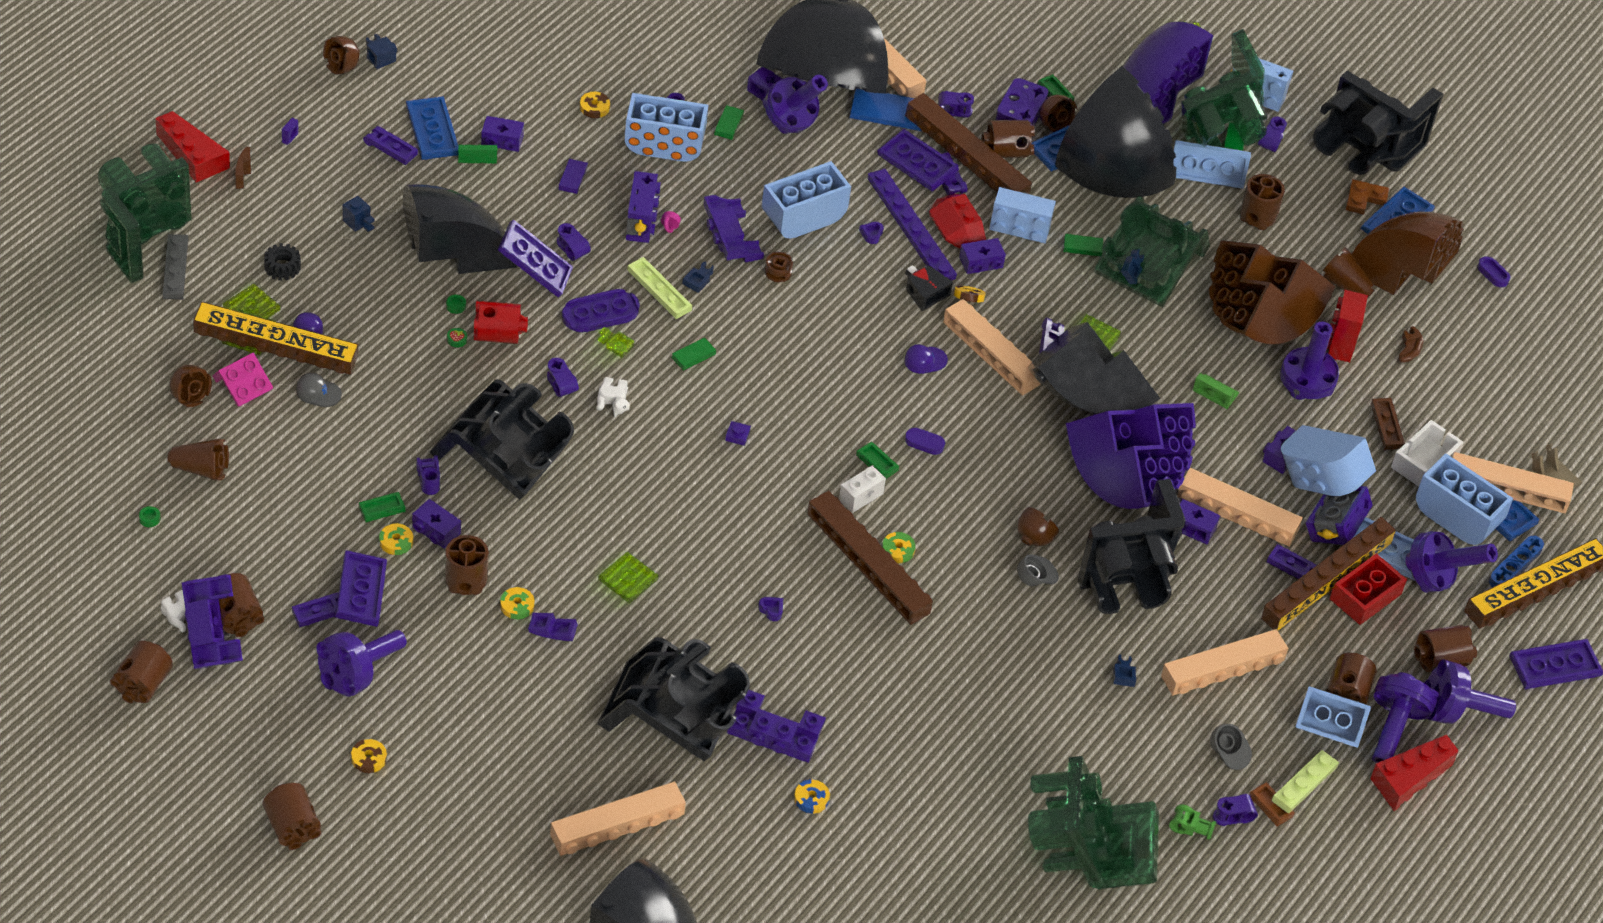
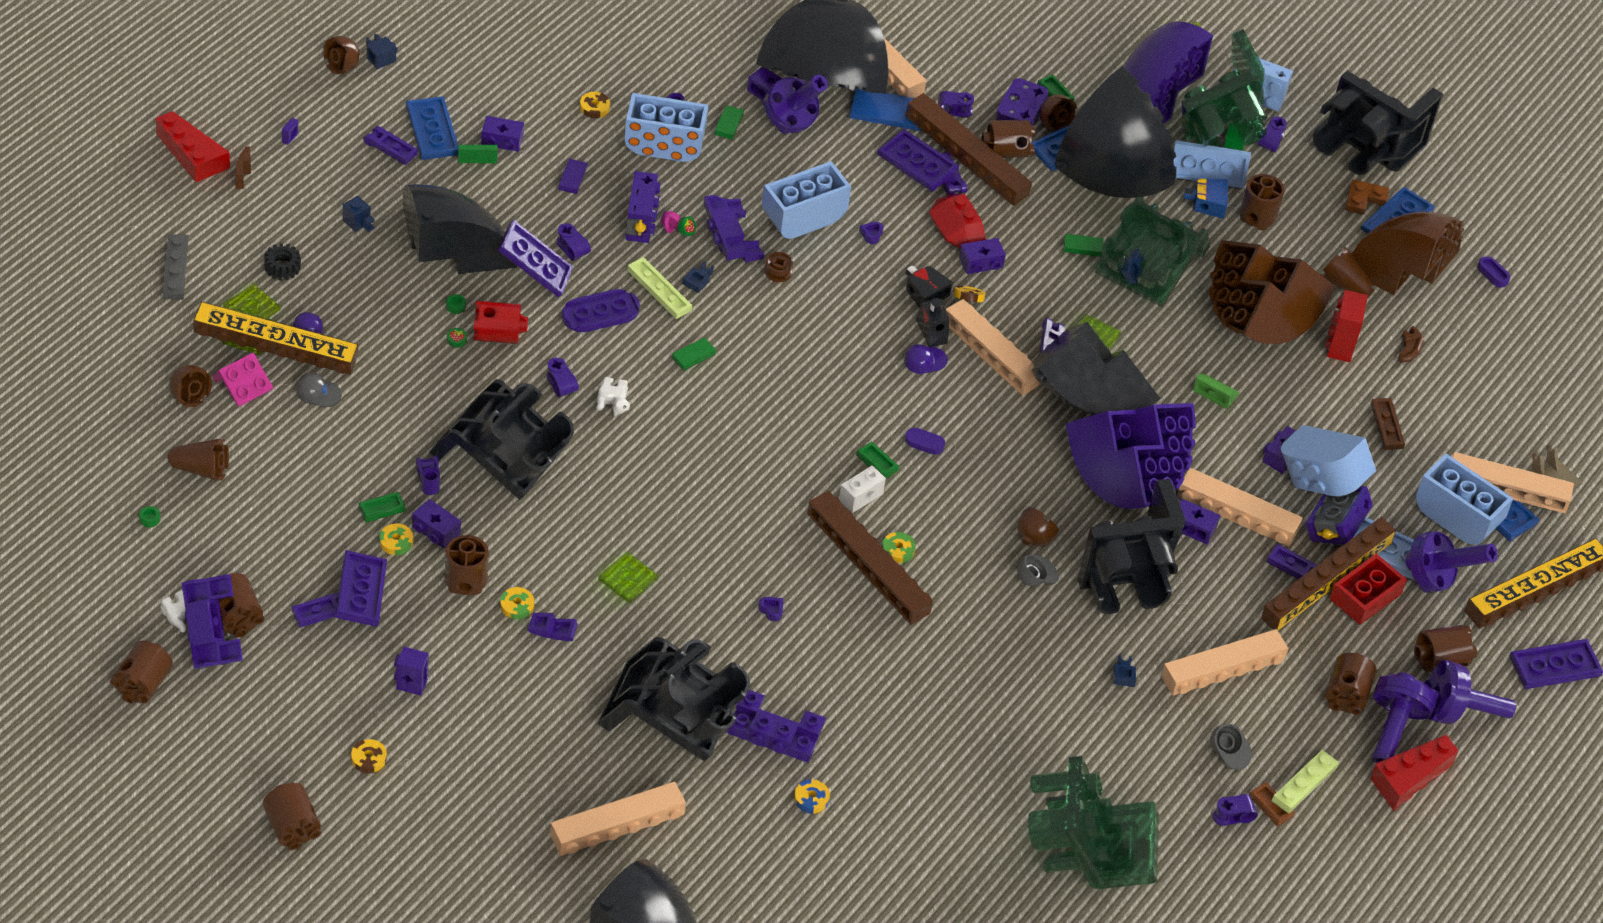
(142, 205): clear green piece -> none
(348, 663): dark purple piece -> none
(411, 670): none -> dark purple brick
(617, 343): clear neon green plate -> none
(686, 226): none -> green tile
(738, 433): dark purple plate -> none
(910, 223): dark purple plate -> none
(932, 316): none -> black torso
(1022, 215): light blue brick -> none
(1190, 822): bright green connector -> none
(1209, 196): none -> blue torso
(1310, 370): dark purple piece -> none
(1333, 716): light blue brick -> none
(1424, 451): white piece -> none
(1514, 561): blue beam -> none

